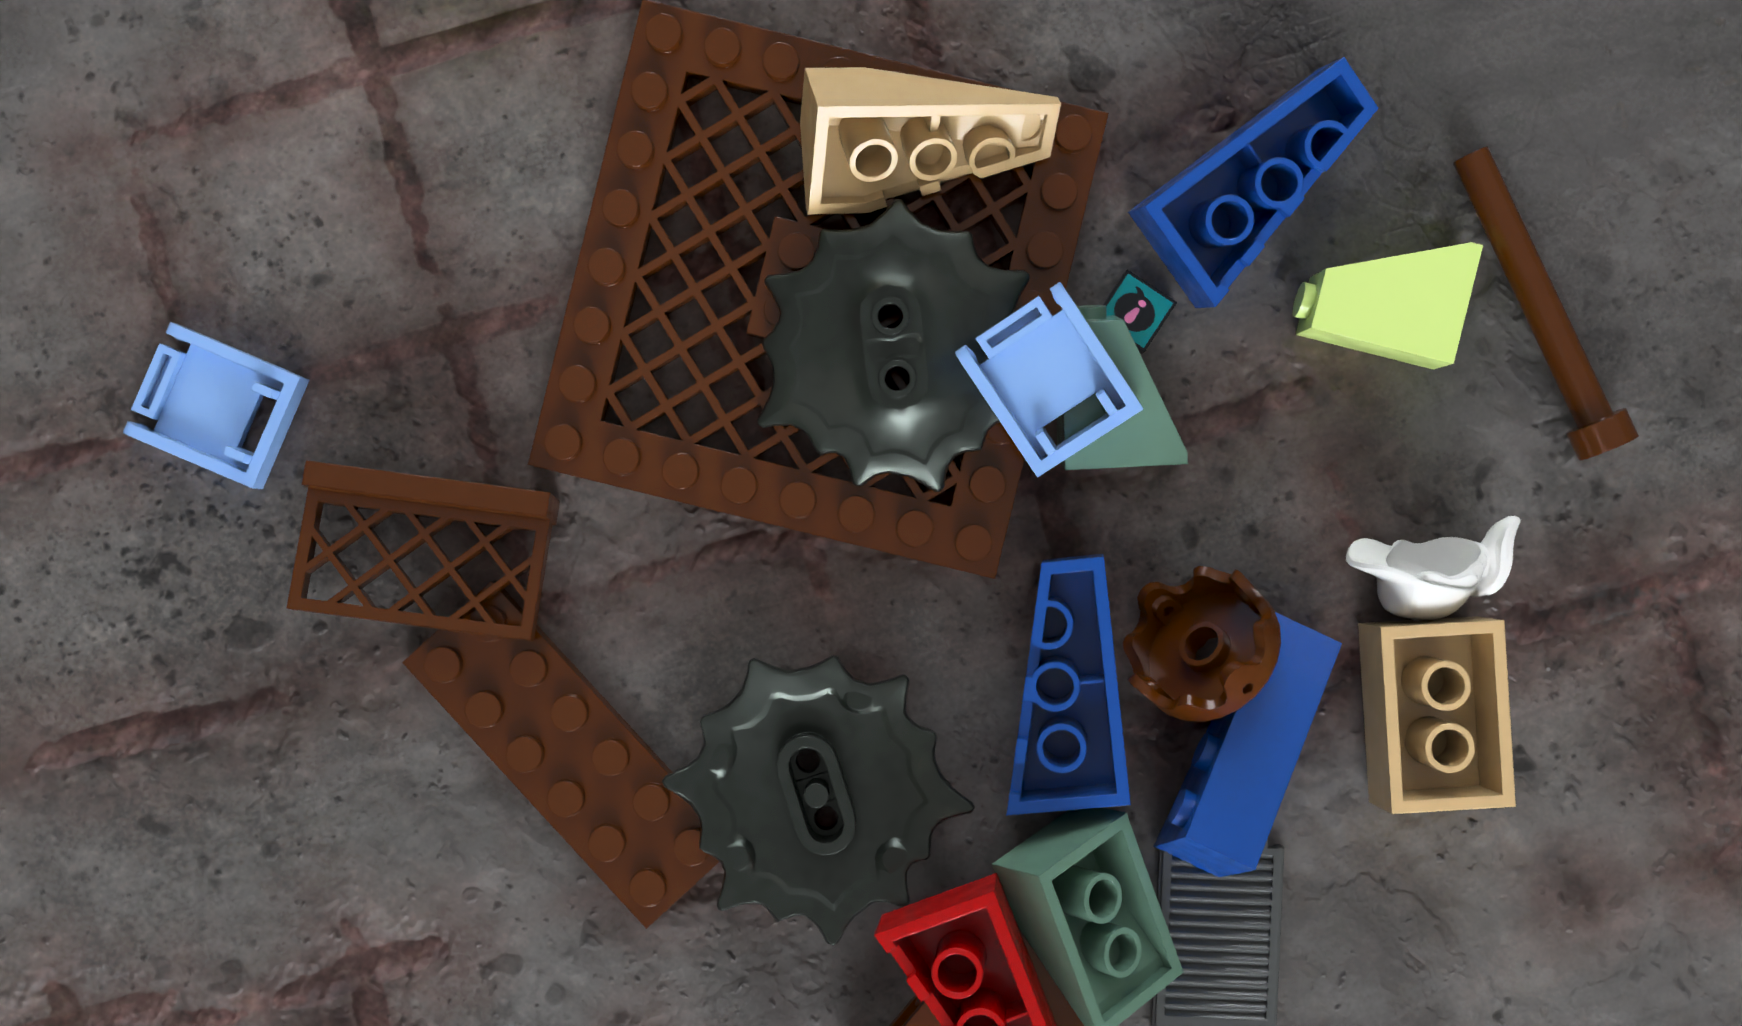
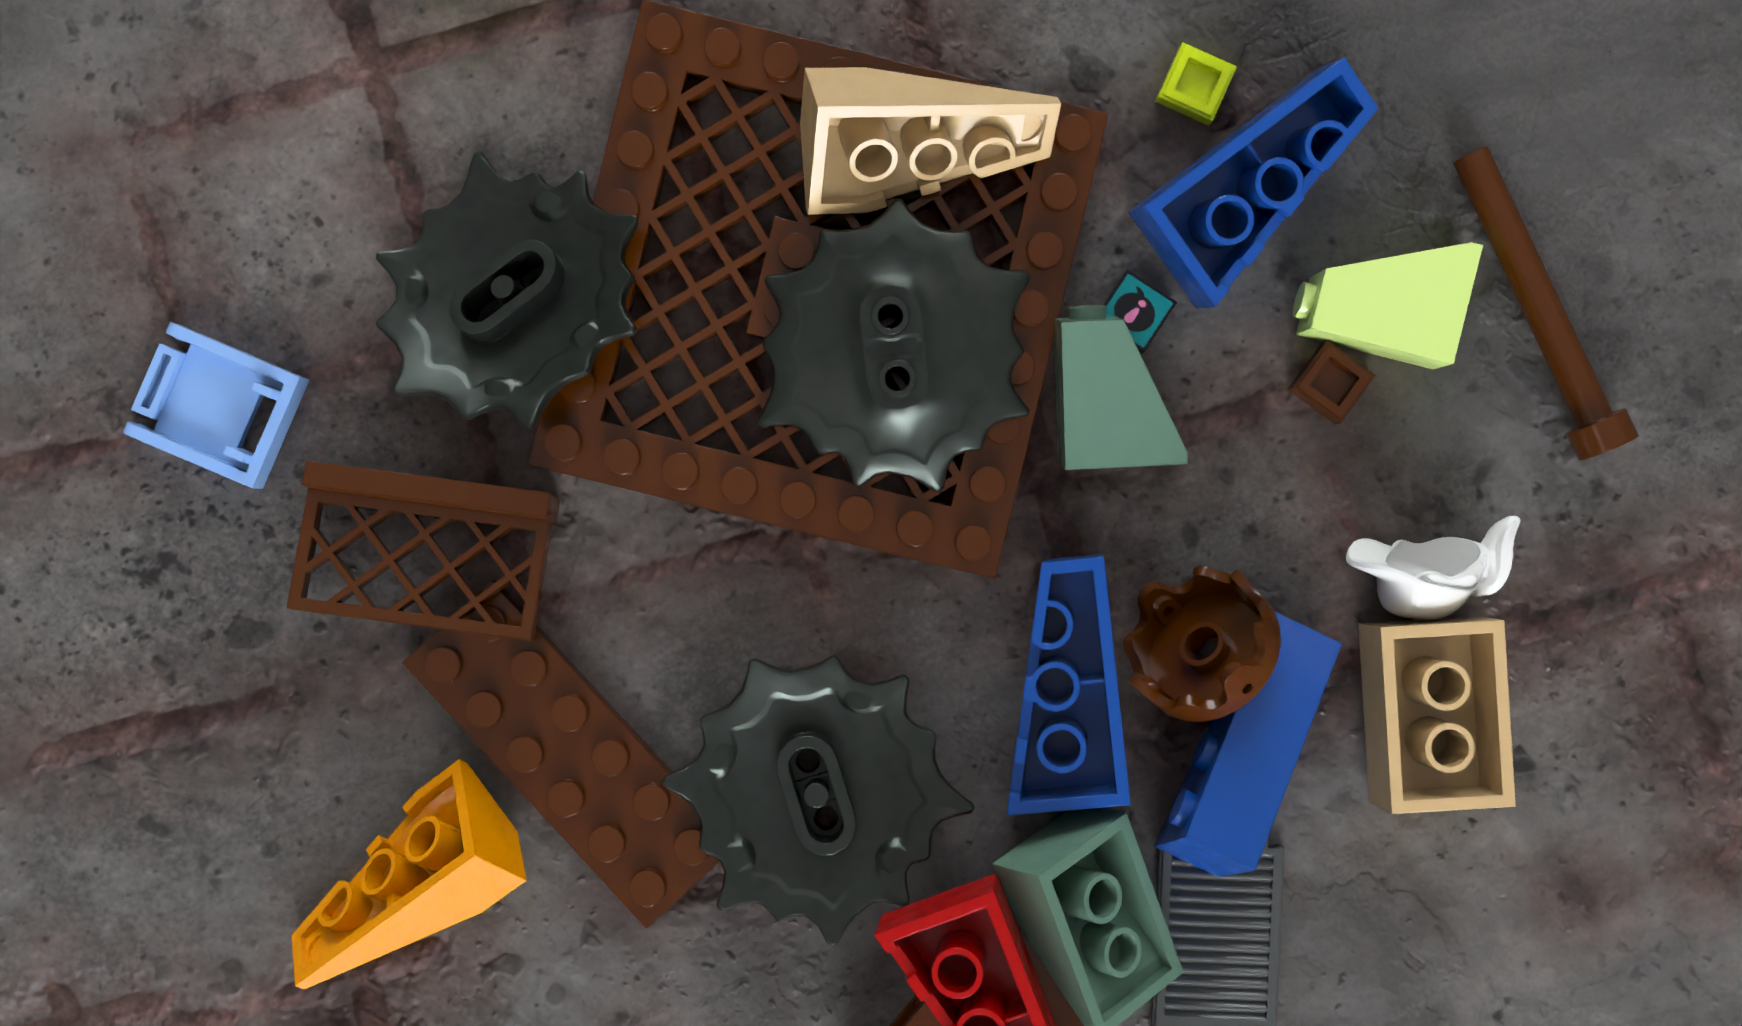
(433, 871): none -> light orange wedge
(508, 293): none -> pearl dark grey piece
(1041, 370): light blue container -> none
(1195, 84): none -> neon yellow tile
(1331, 382): none -> reddish brown tile

